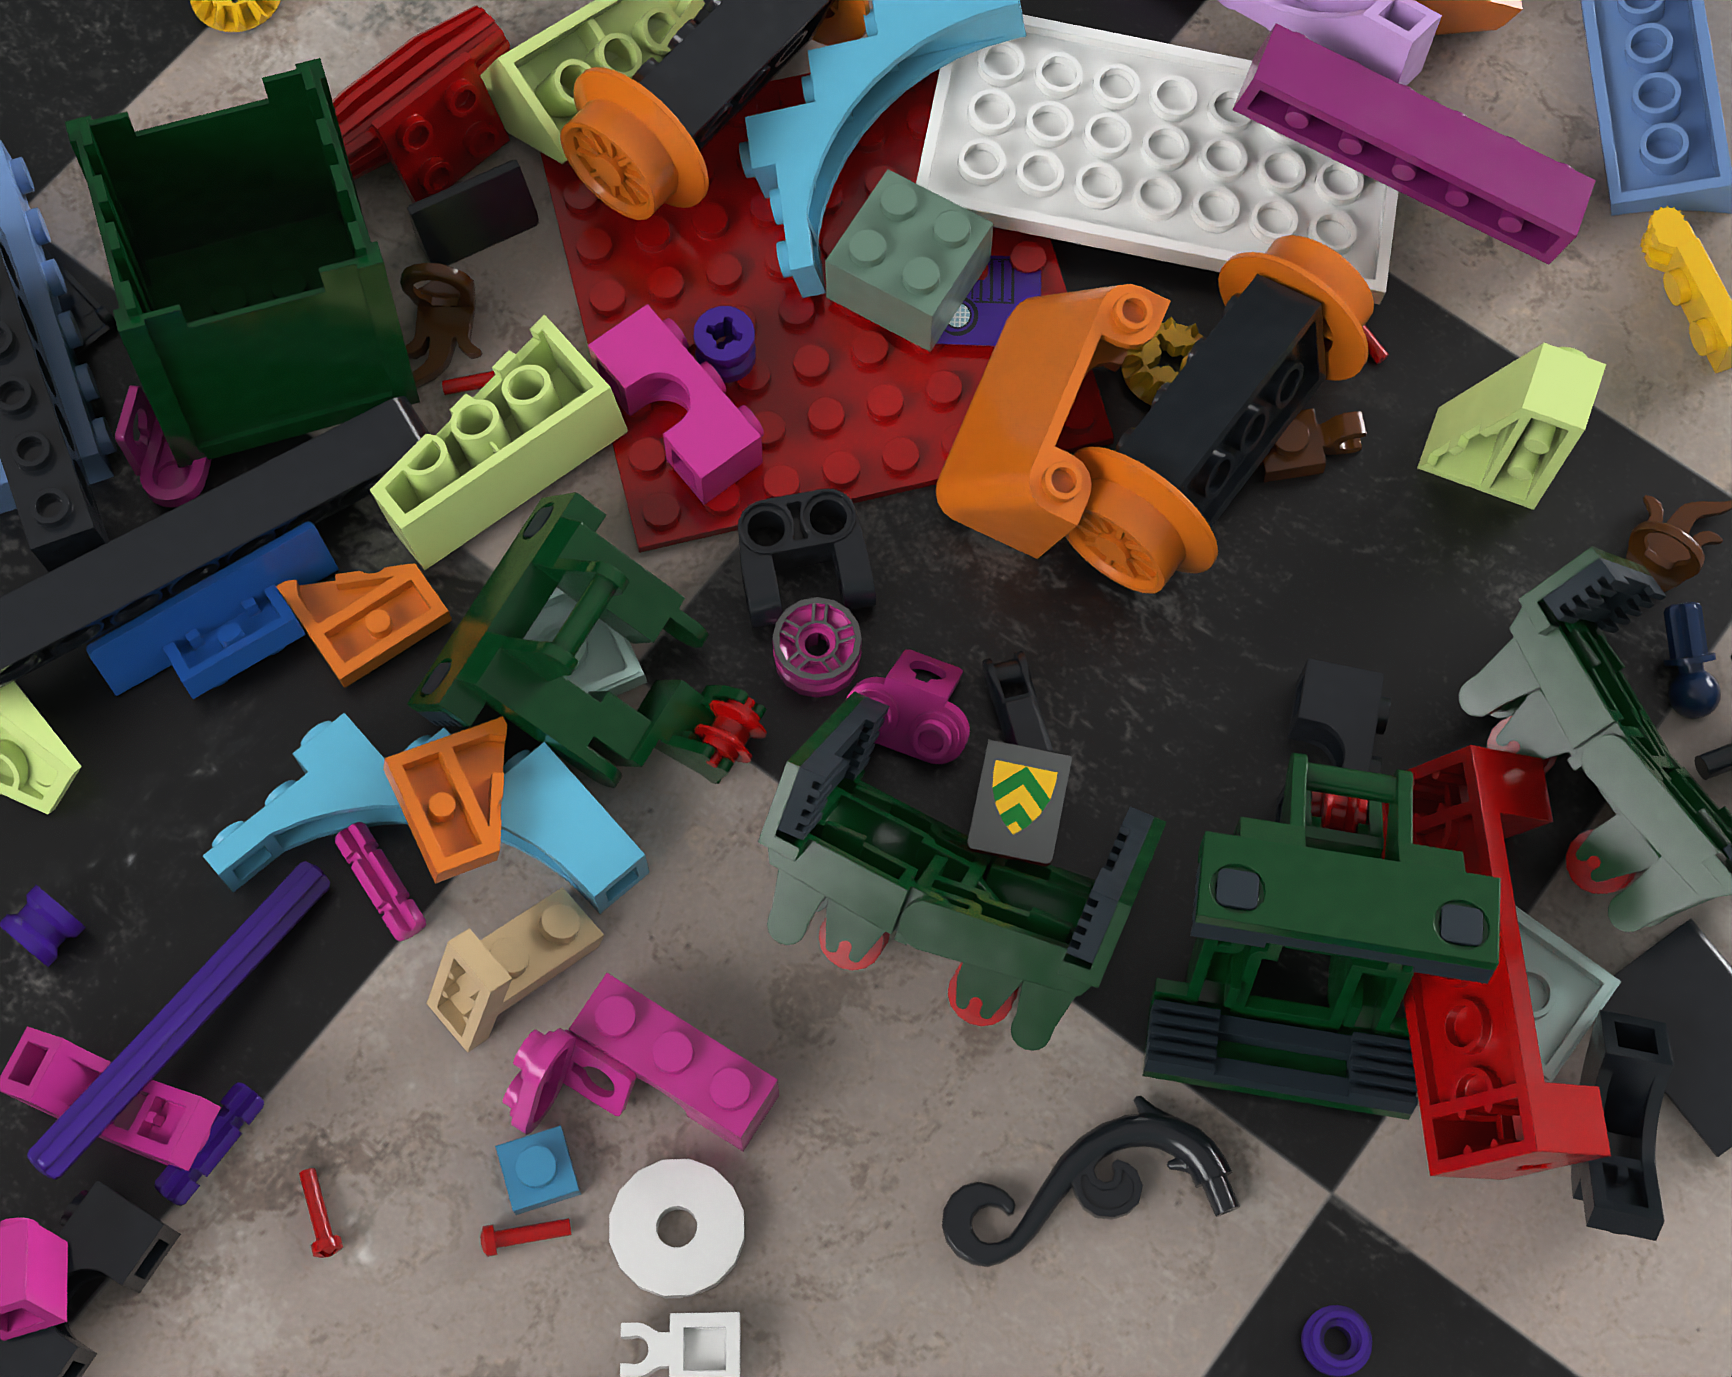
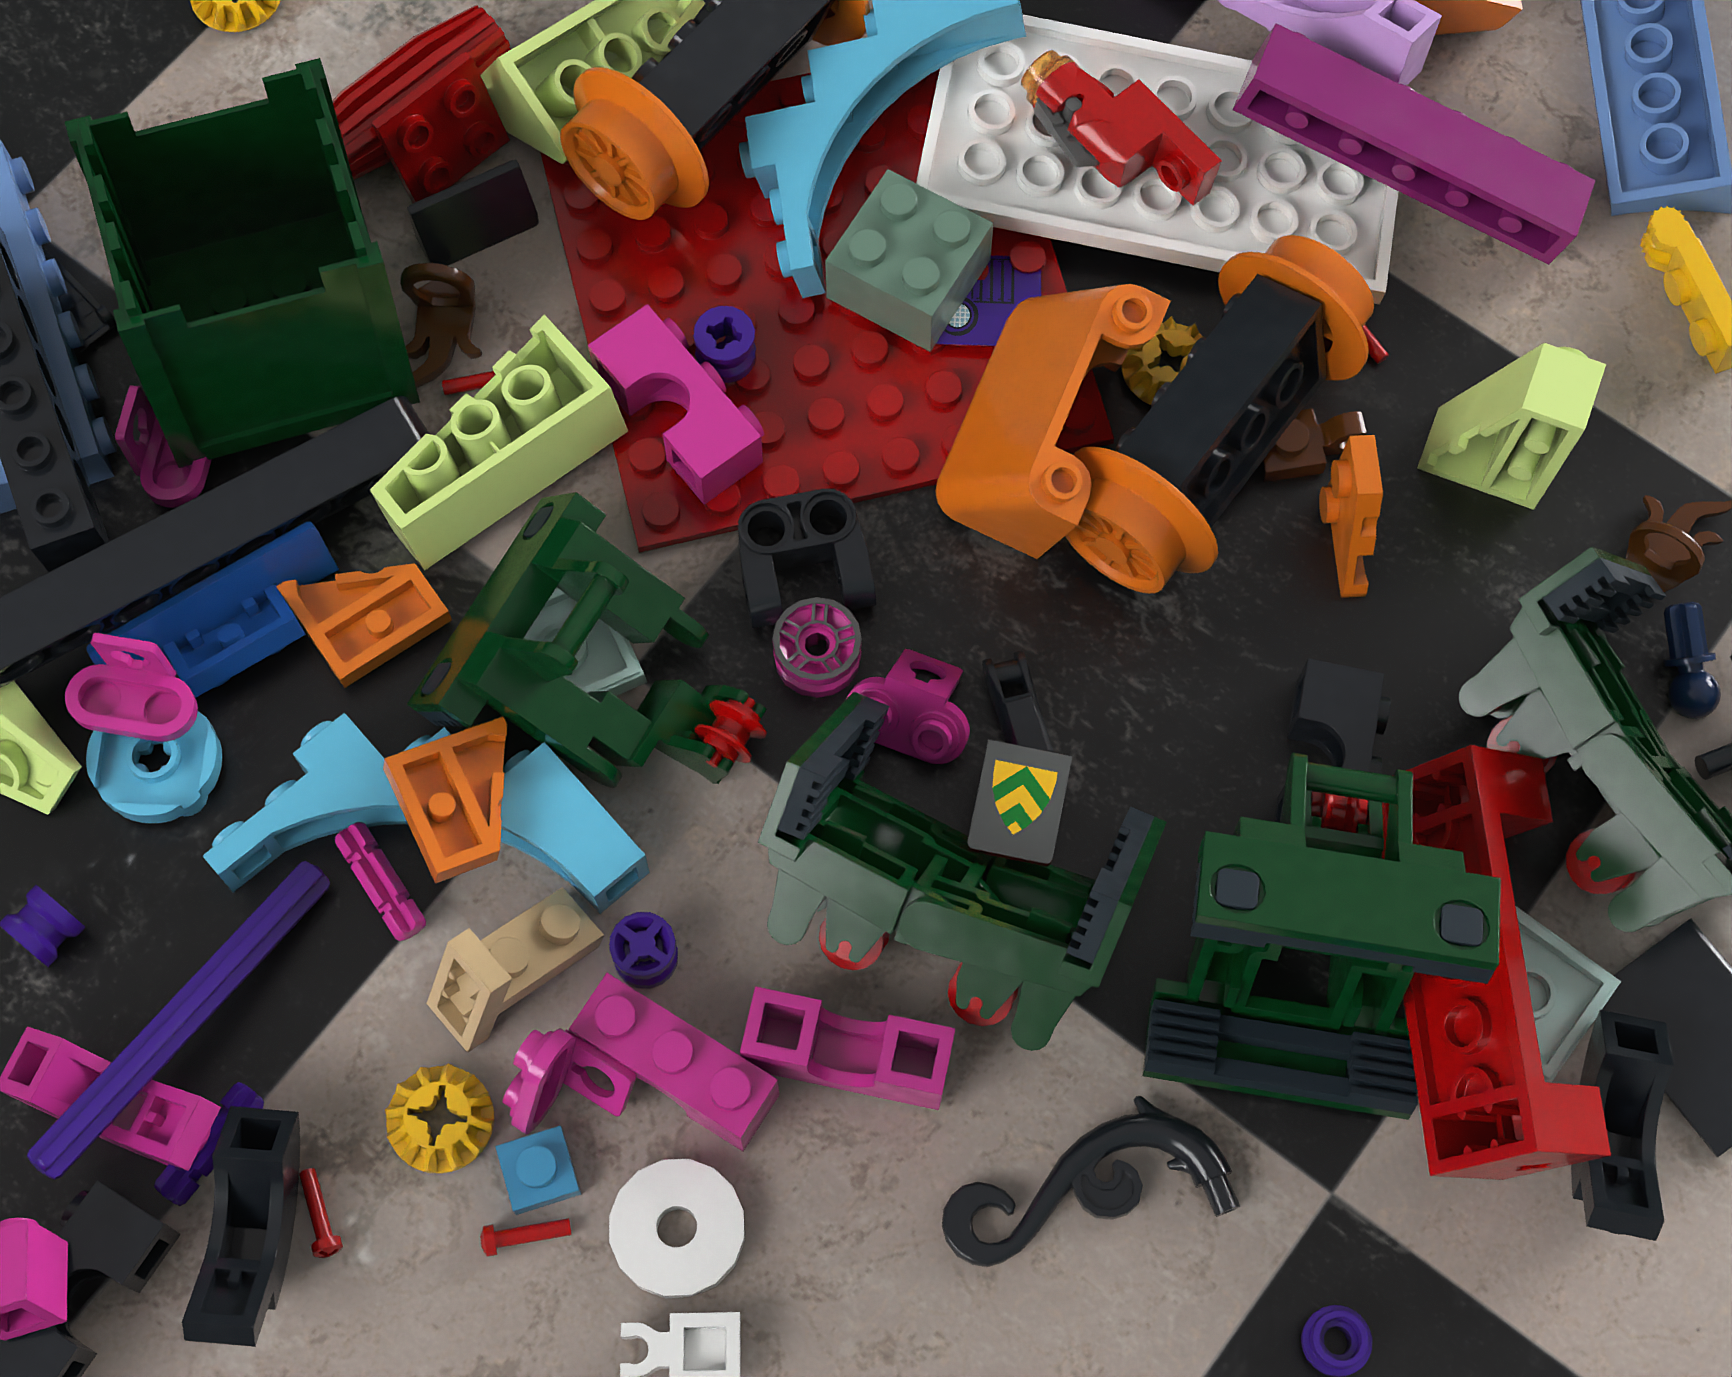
(131, 694): none -> dark pink bracket
(161, 795): none -> medium azure plate
(250, 1227): none -> black arch
(458, 1142): none -> yellow gear
(635, 940): none -> dark purple wheel
(809, 1044): none -> dark pink arch
(1117, 133): none -> red plate
(1353, 507): none -> orange wing

